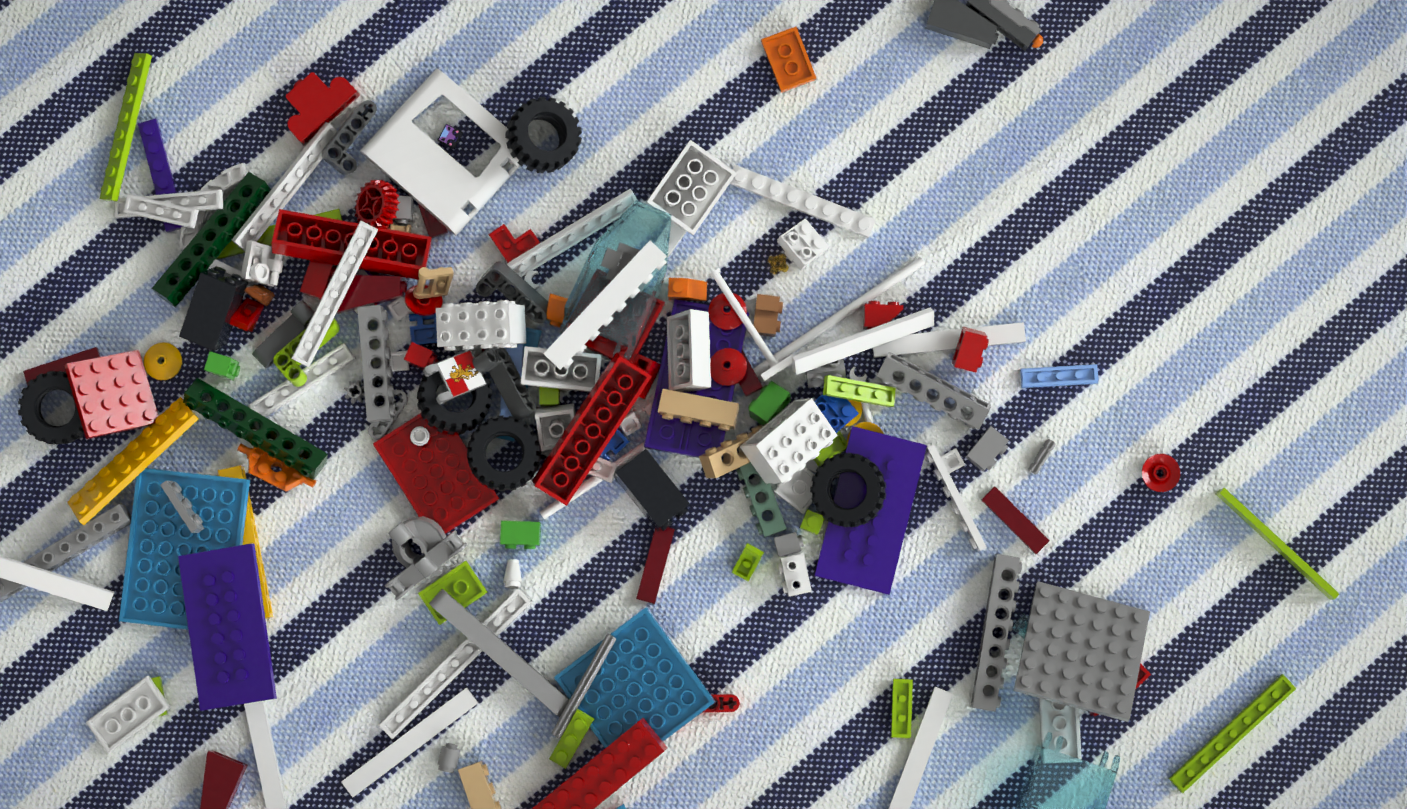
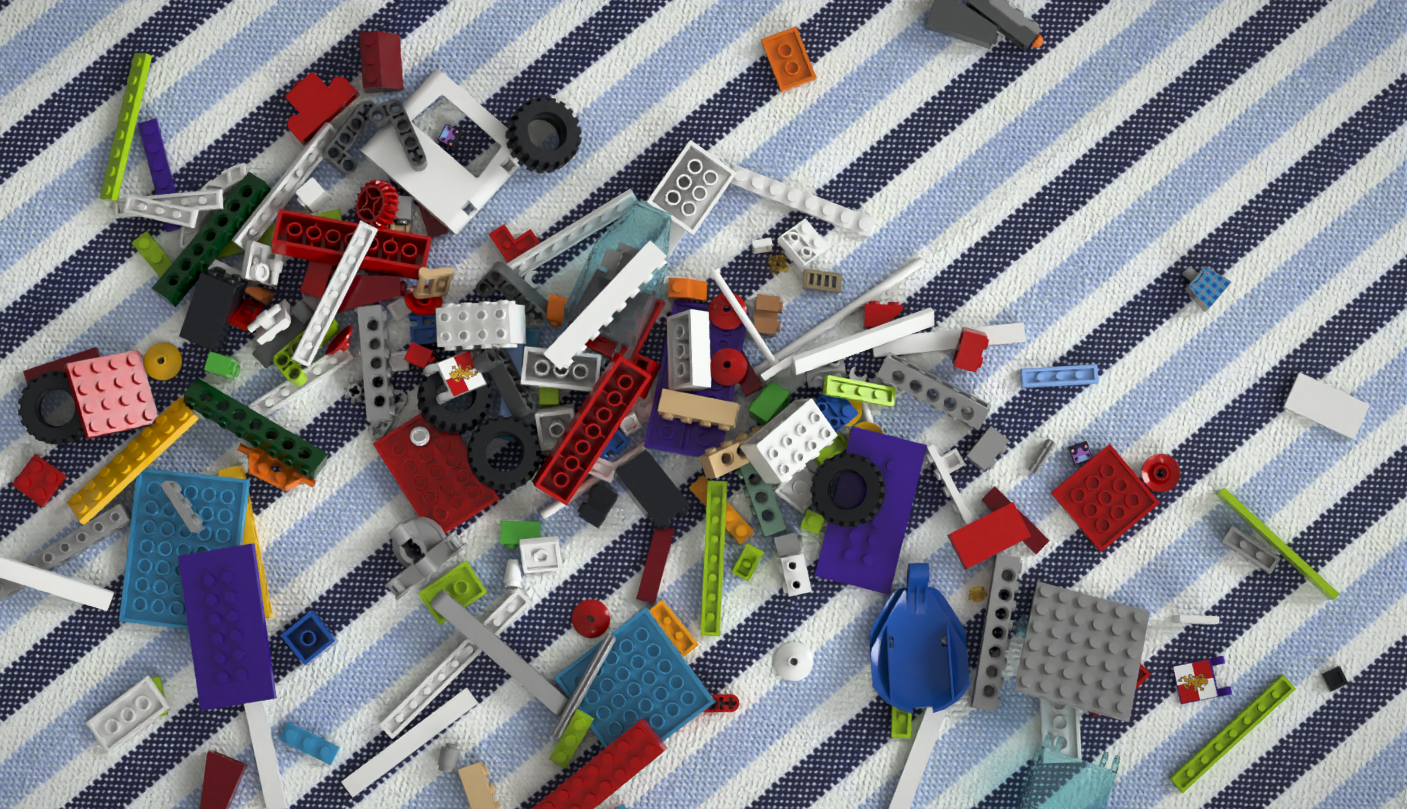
(39, 480): none -> red plate
(152, 253): none -> lime plate
(271, 322): none -> white plate
(309, 638): none -> blue brick
(309, 743): none -> dark azure plate
(312, 195): none -> white brick
(340, 342): none -> red dish
(381, 62): none -> dark red slope
(403, 135): none -> dark grey beam
(540, 554): none -> white tile
(598, 505): none -> black brick
(601, 618): none -> red dish
(673, 628): none -> light orange plate
(714, 558): none -> lime plate
(734, 522): none -> light orange plate
(761, 245): none -> white tile
(786, 653): none -> white dish
(806, 286): none -> dark tan slope
(918, 667): none -> blue windscreen
(977, 594): none -> clear yellow plate
(989, 535): none -> red tile
(1080, 453): none -> tile
(1105, 498): none -> red plate
(1195, 619): none -> white tile
(1197, 680): none -> flag
(1205, 286): none -> torso
(1250, 550): none -> light grey plate
(1326, 406): none -> white tile
(1334, 678): none -> black tile

